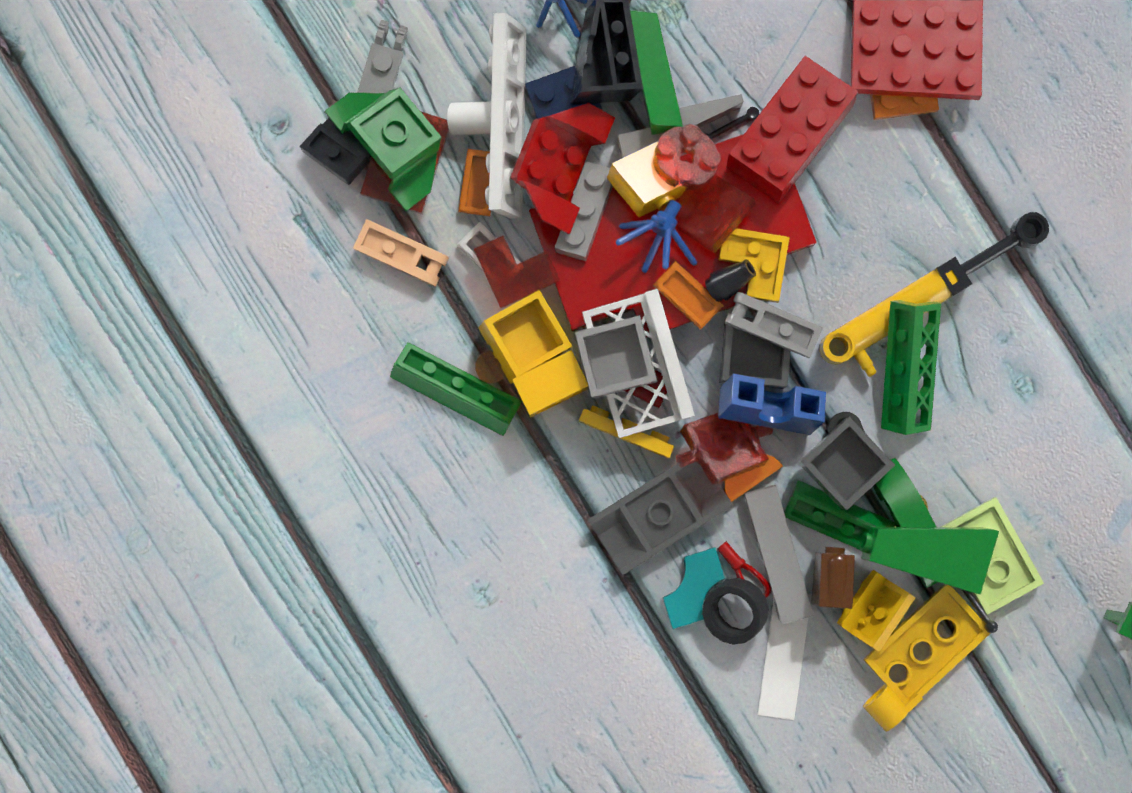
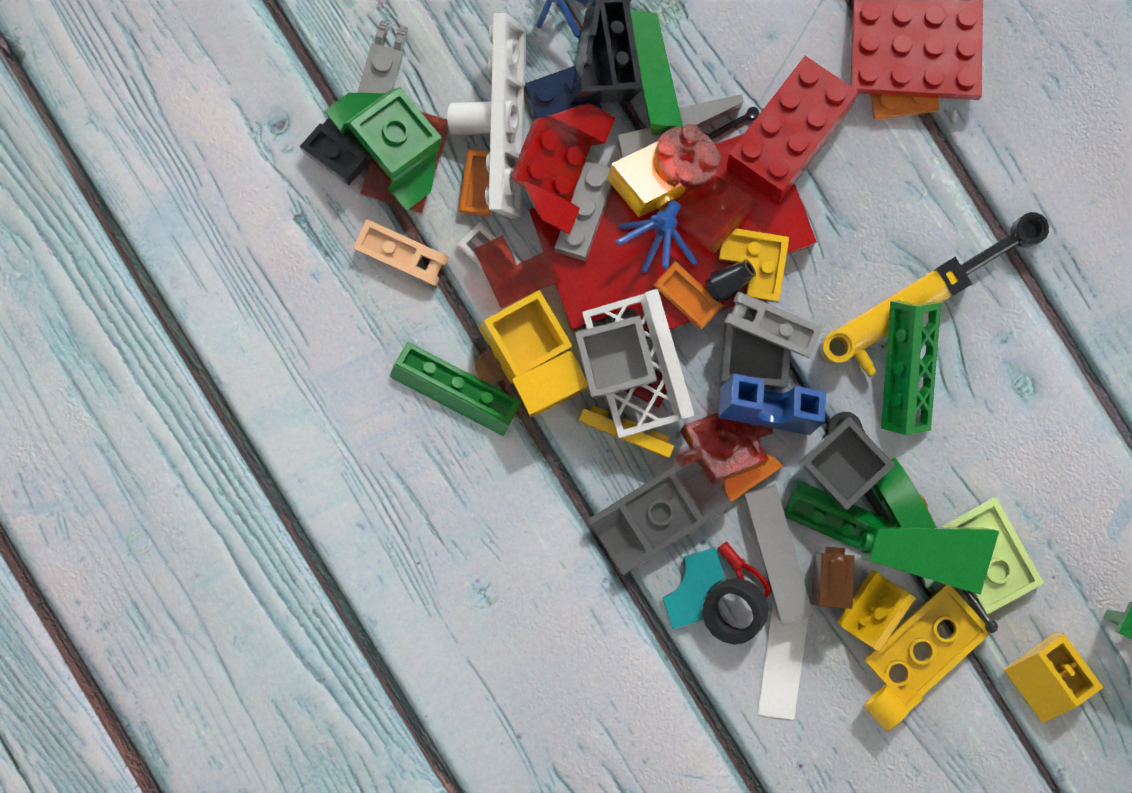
(1053, 677): none -> yellow slope

